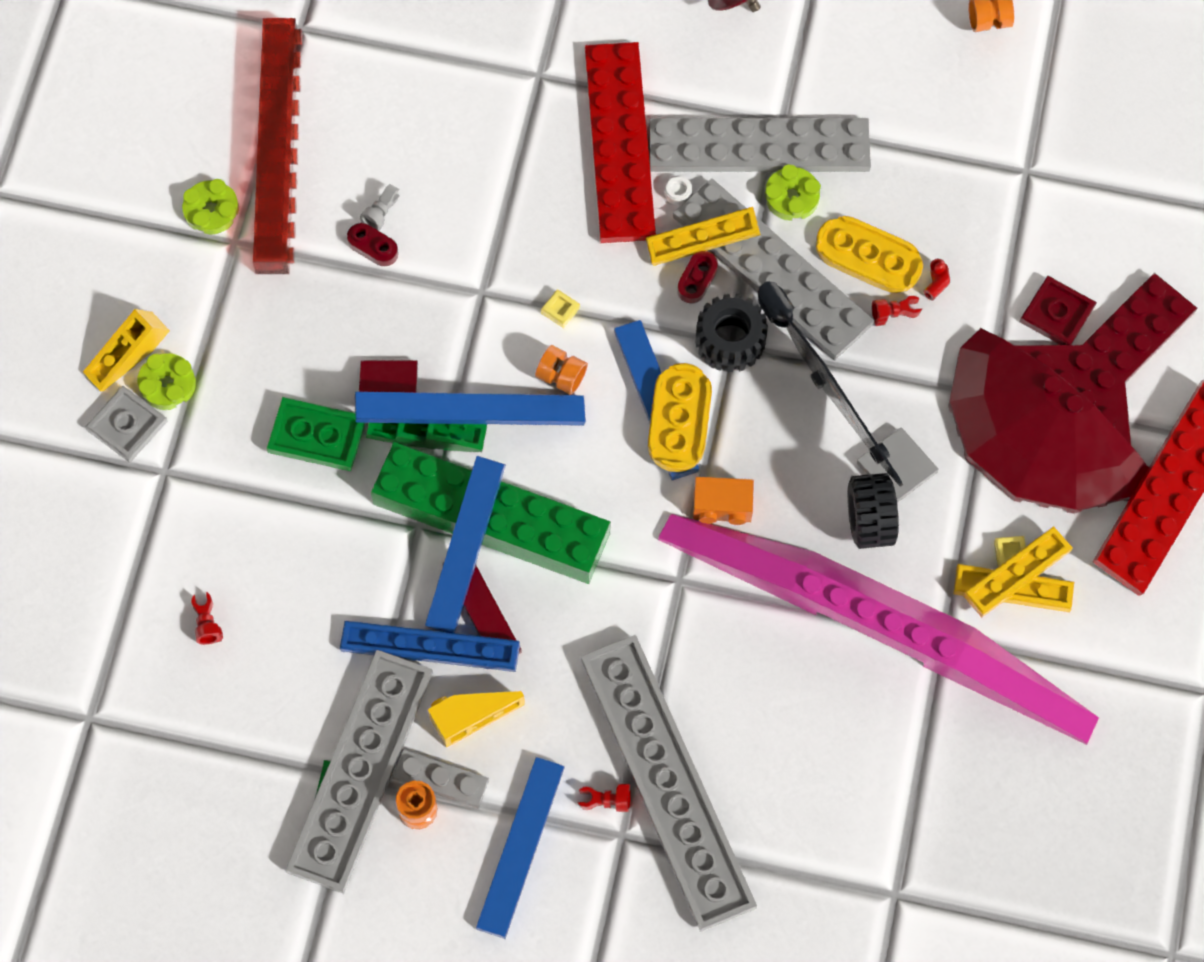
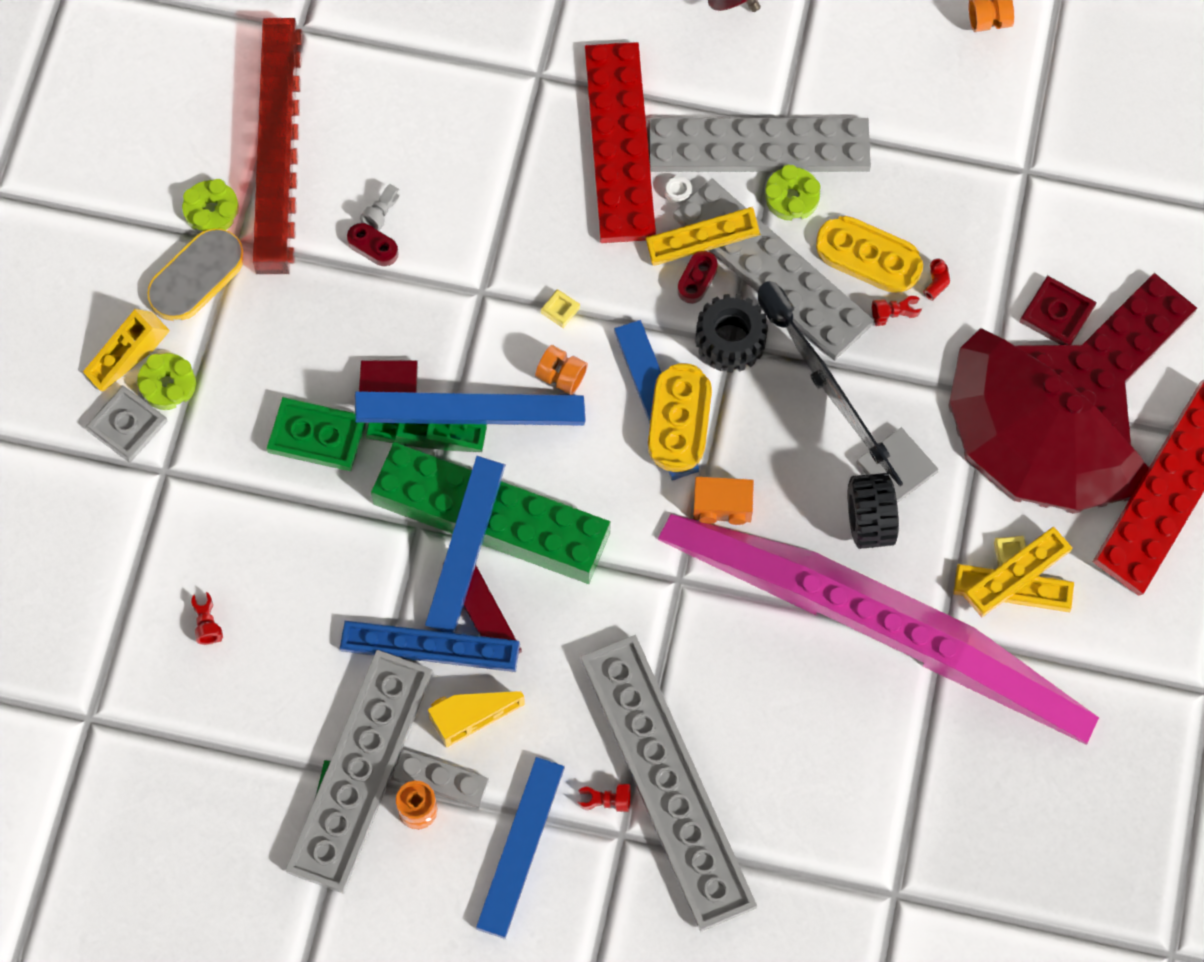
(195, 274): none -> flat silver tile

